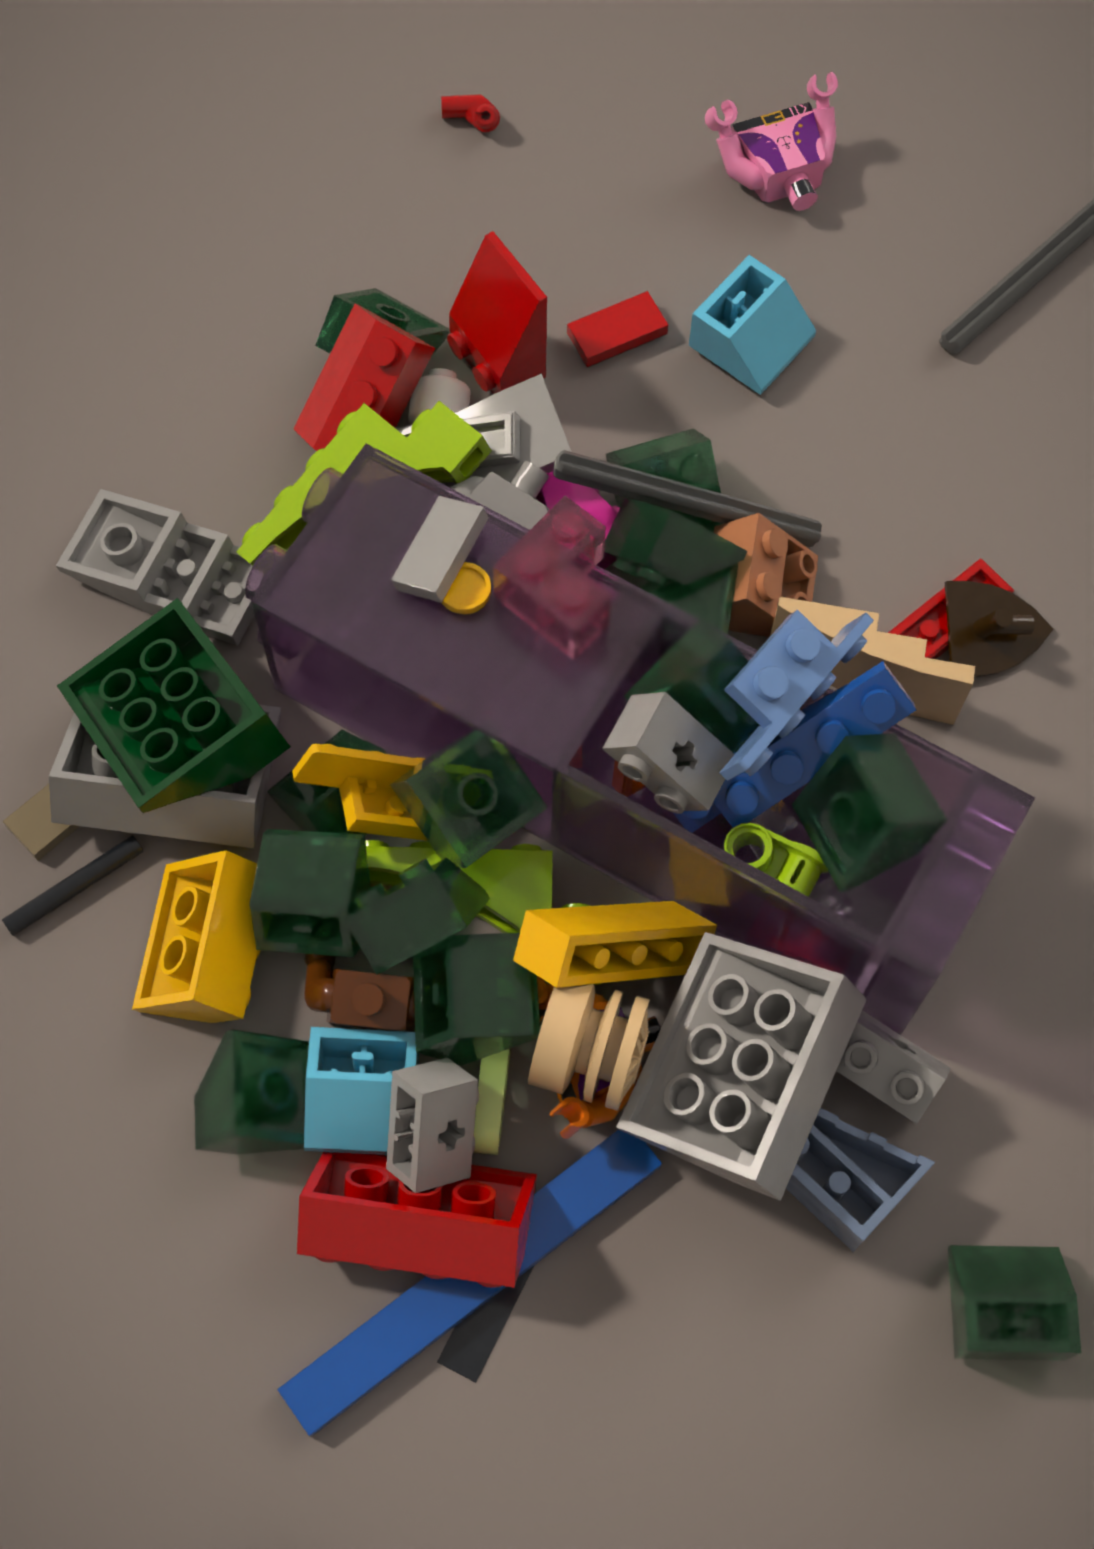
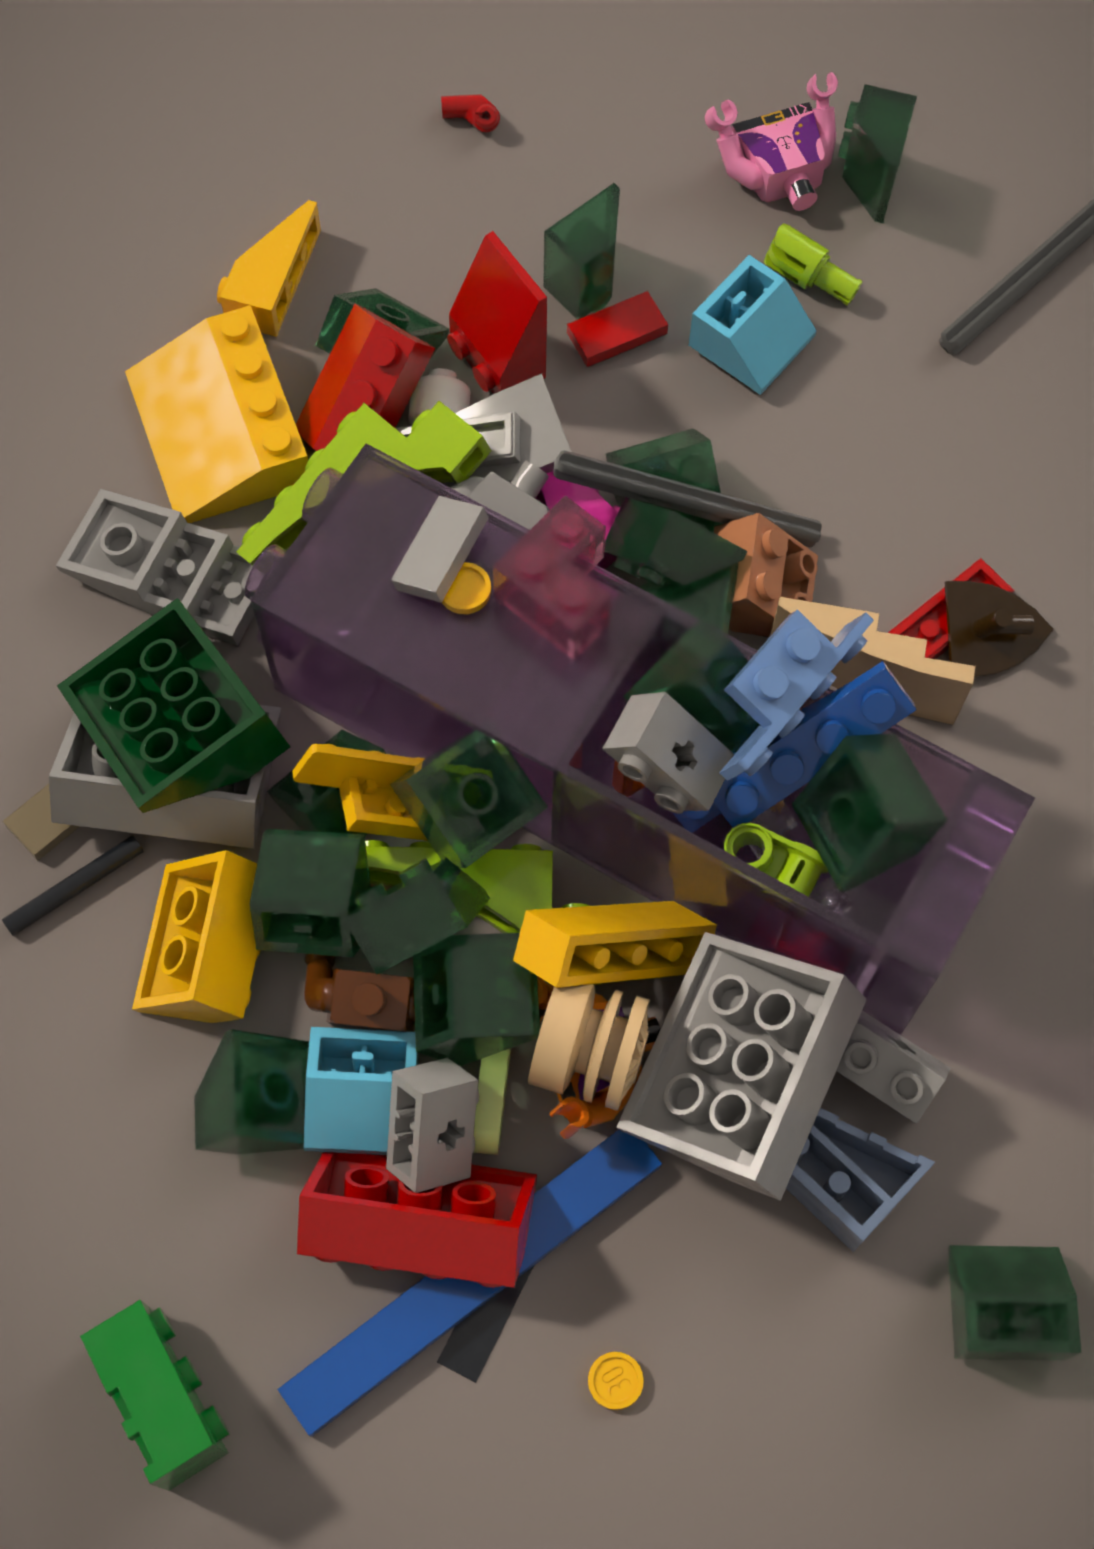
(156, 1394): none -> green wedge
(217, 417): none -> yellow slope
(272, 269): none -> yellow slope
(582, 254): none -> clear green slope
(615, 1381): none -> yellow piece
(809, 264): none -> lime arm
(875, 145): none -> clear green slope

